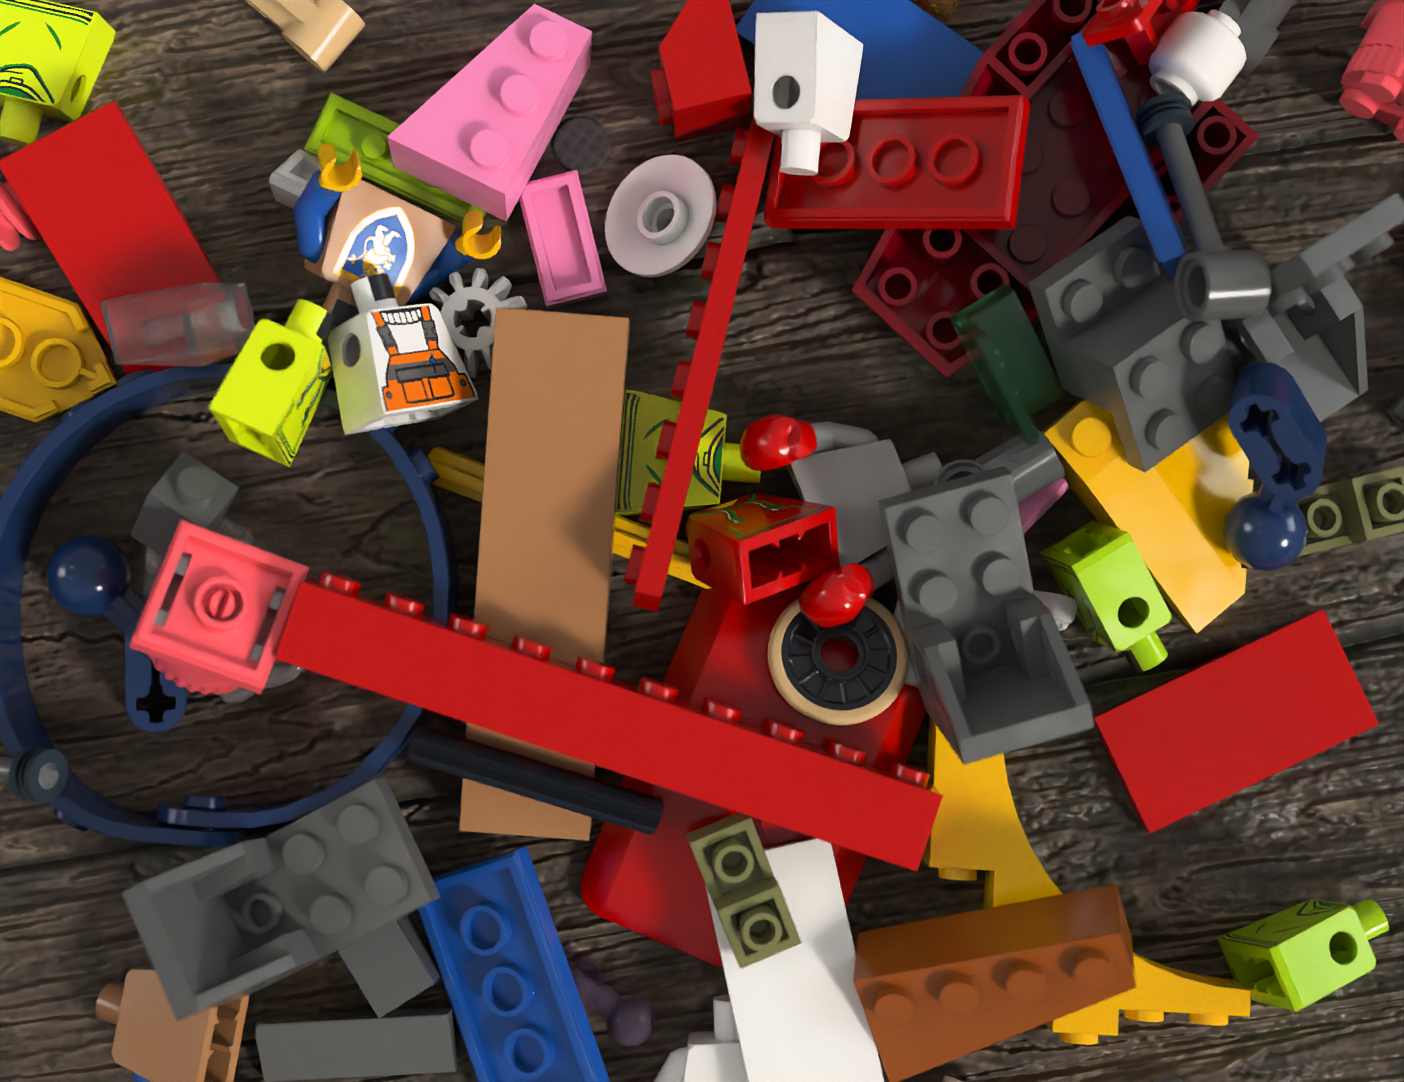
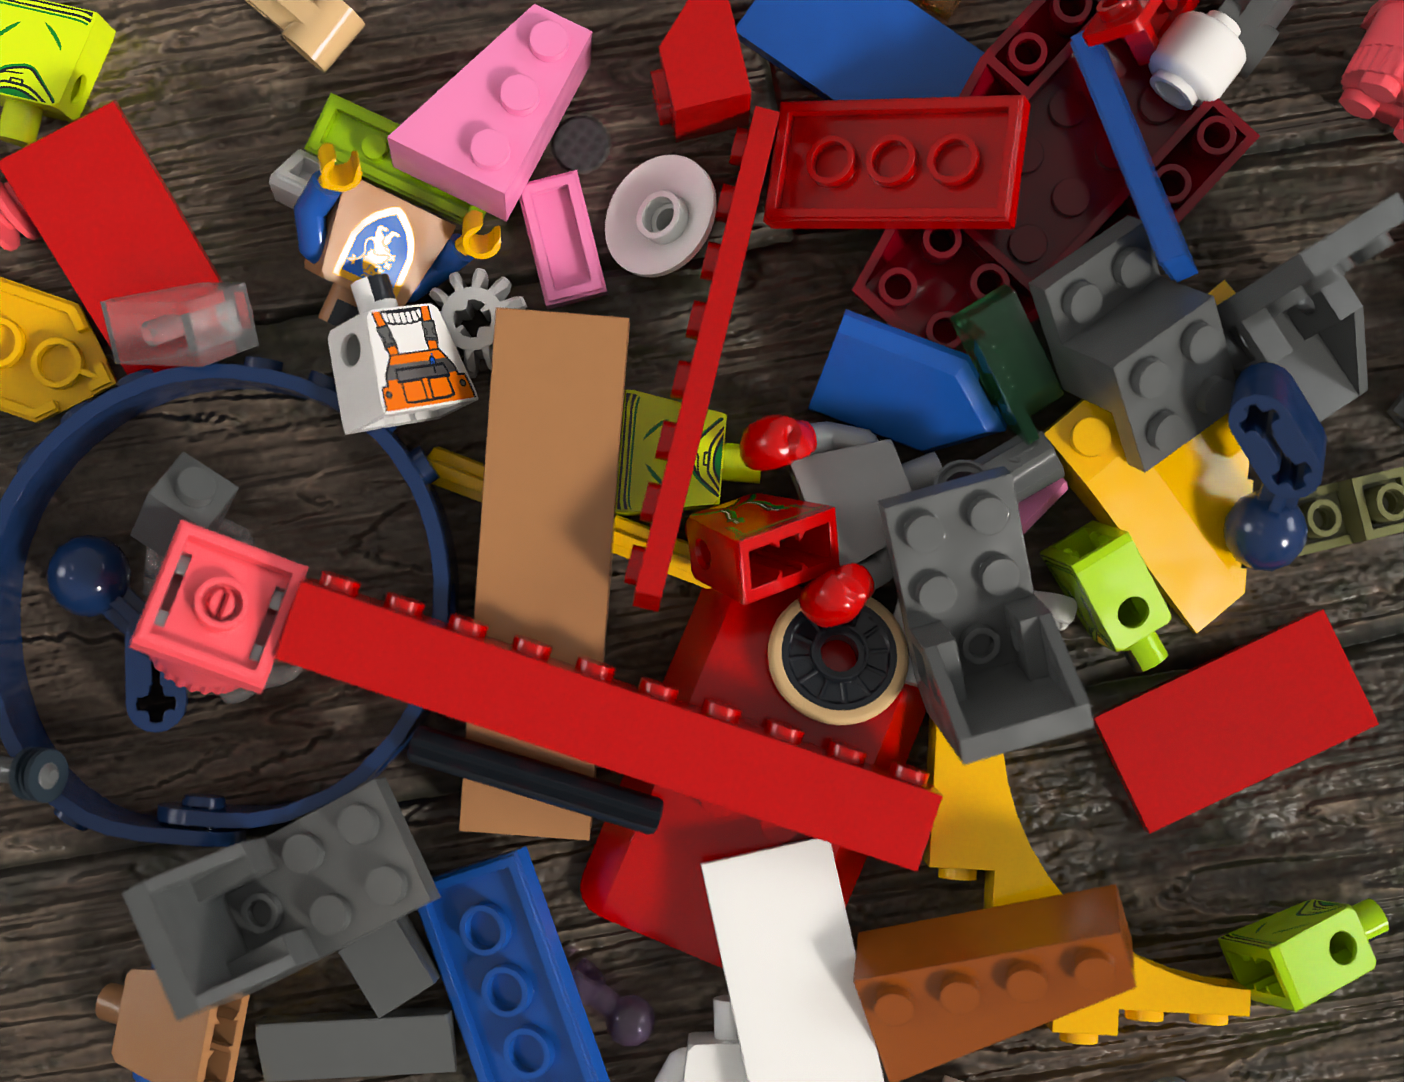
(276, 384): neon yellow torso -> none
(743, 889): olive slope -> none
(804, 84): white torso -> none
(903, 387): none -> blue tile
(1215, 278): dark grey piece -> none

